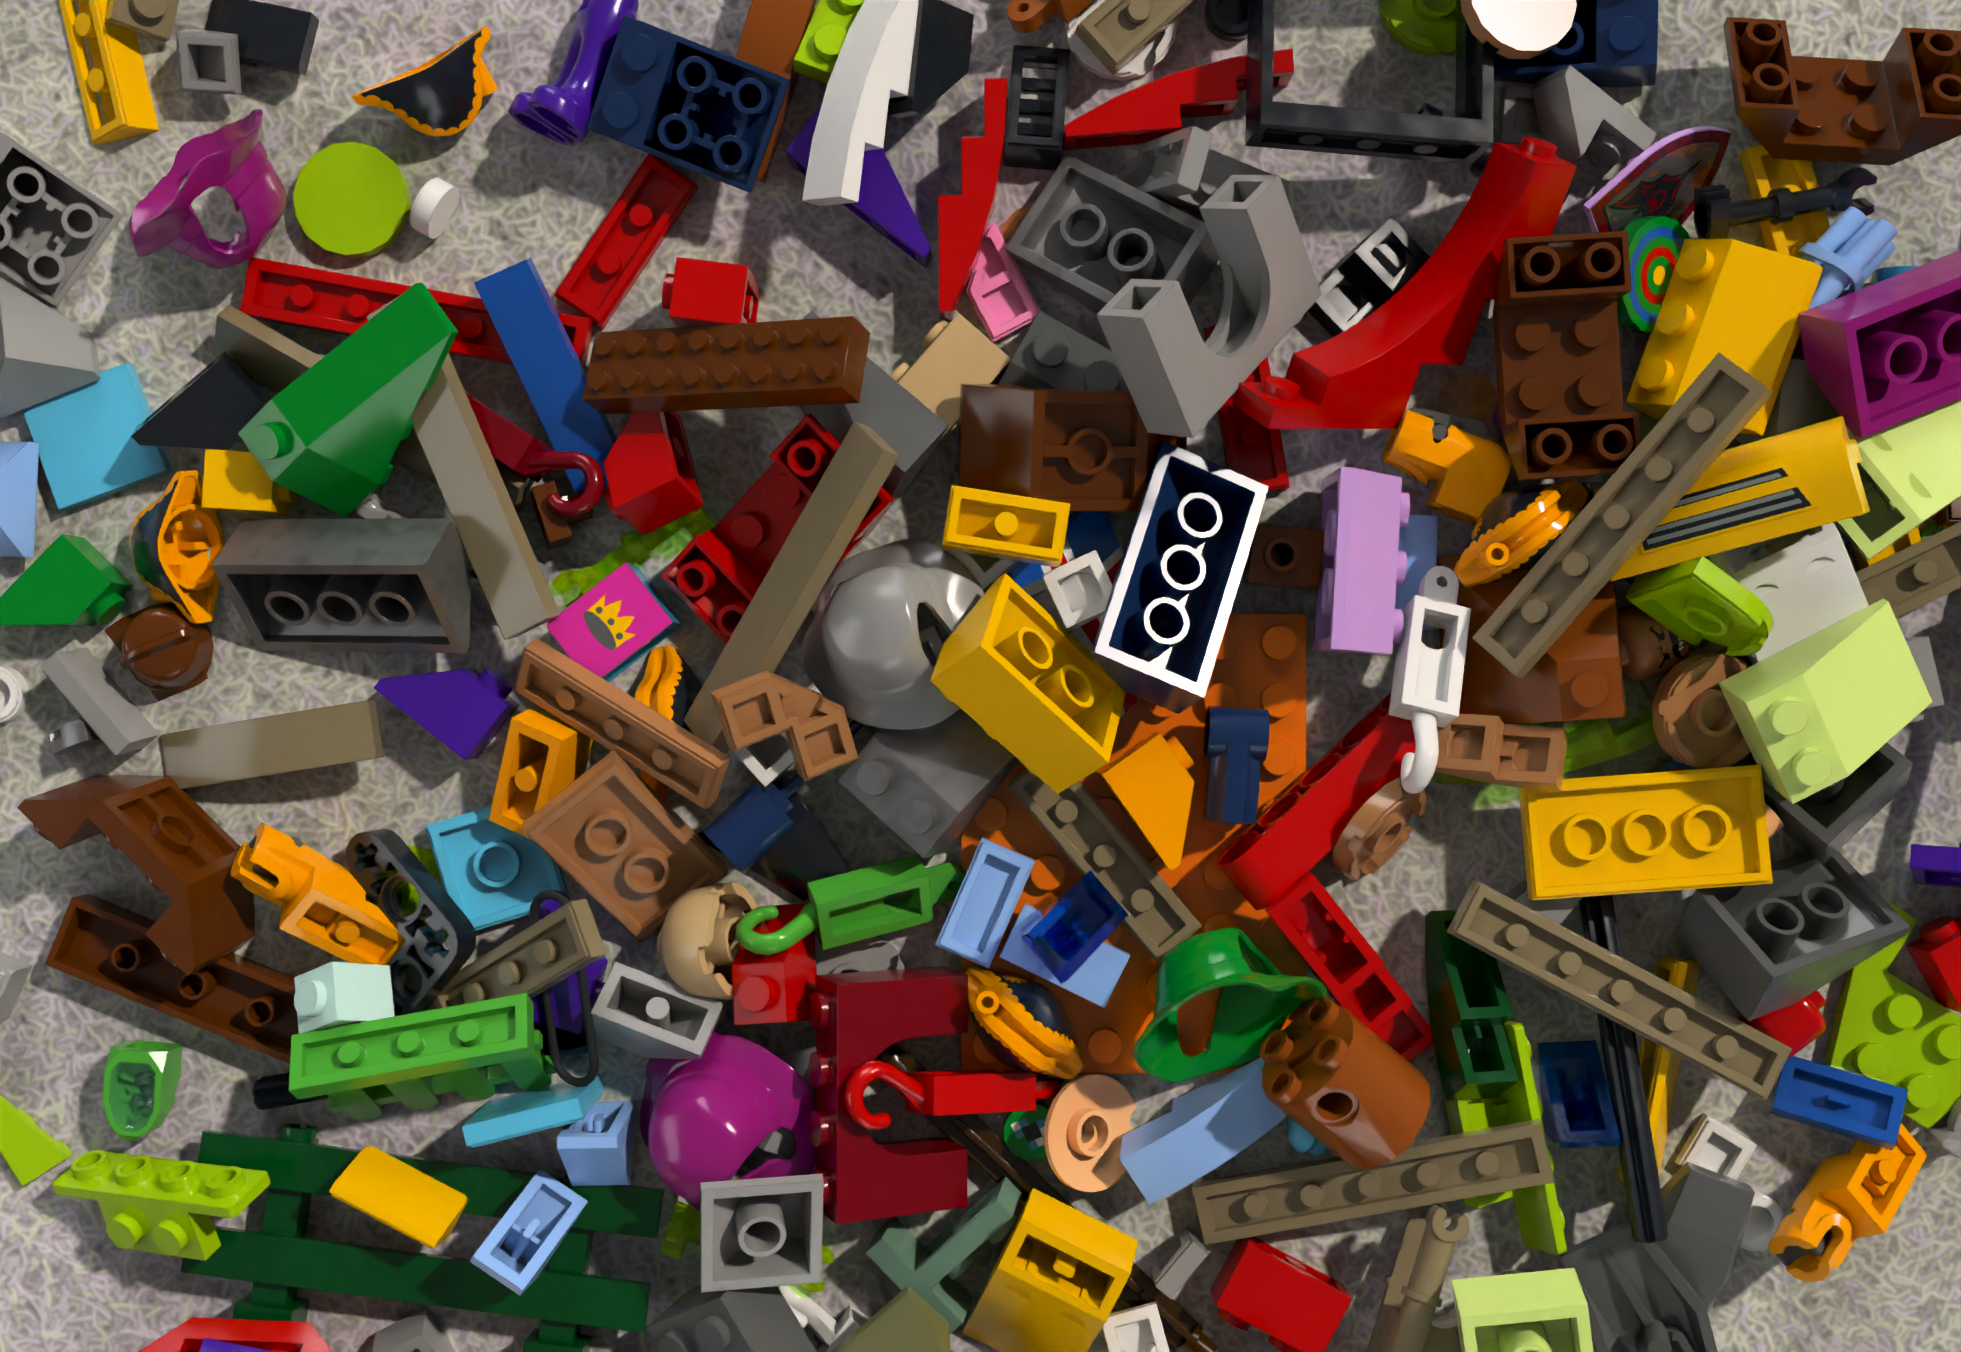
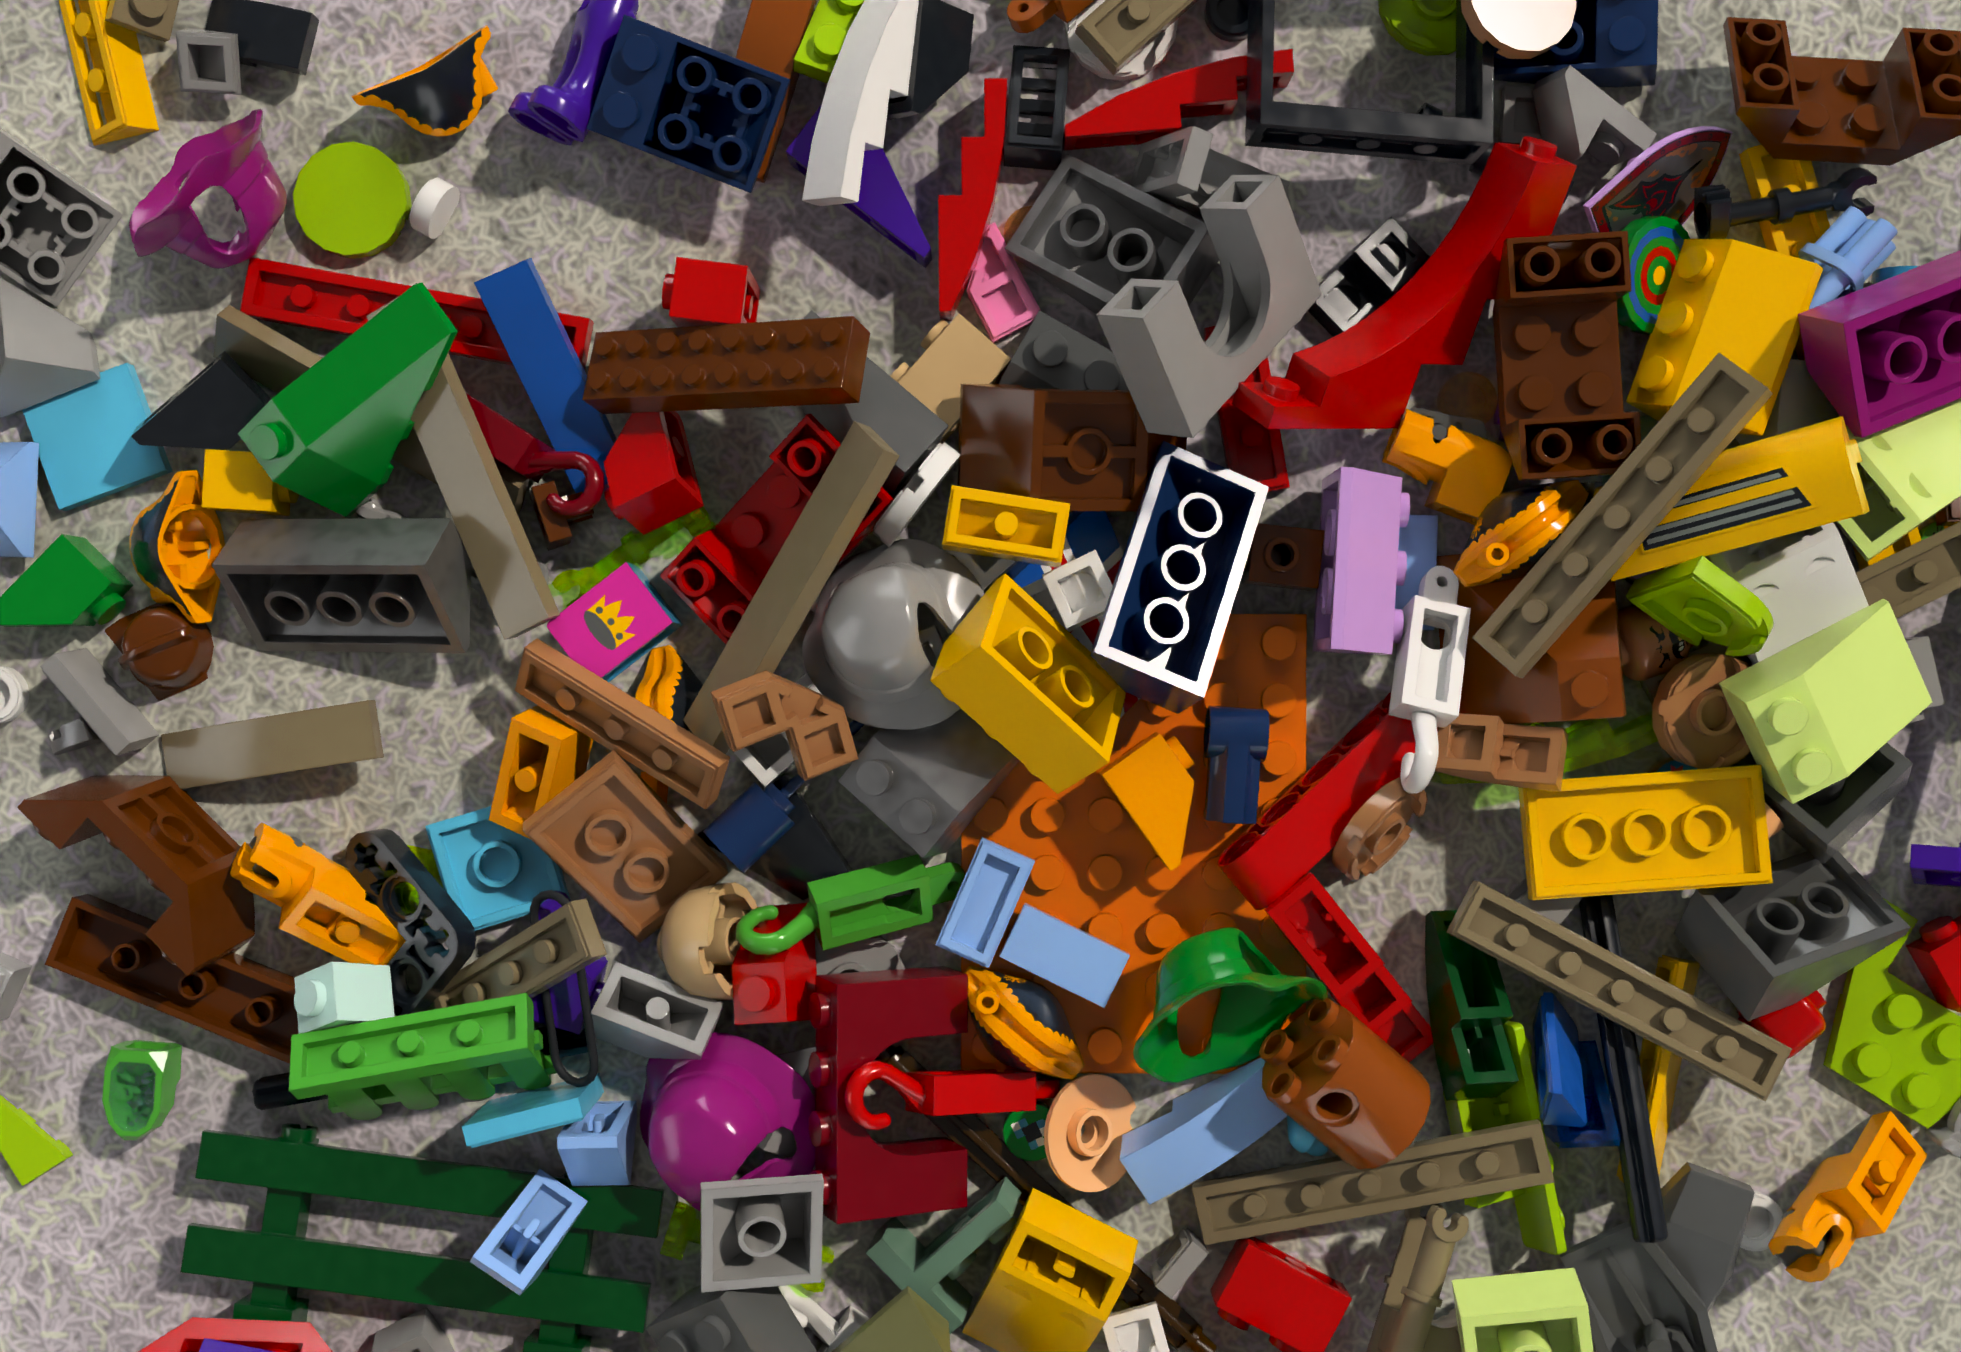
(161, 1201): lime bracket -> none
(400, 1196): yellow slope -> none
(455, 706): dark purple slope -> none
(626, 240): red tile -> none
(915, 493): none -> white tile
(1073, 926): clear blue slope -> none
(1099, 845): dark tan tile -> none
(1558, 1065): none -> blue slope
(1716, 1148): white tile -> none
(1839, 1102): blue plate -> none

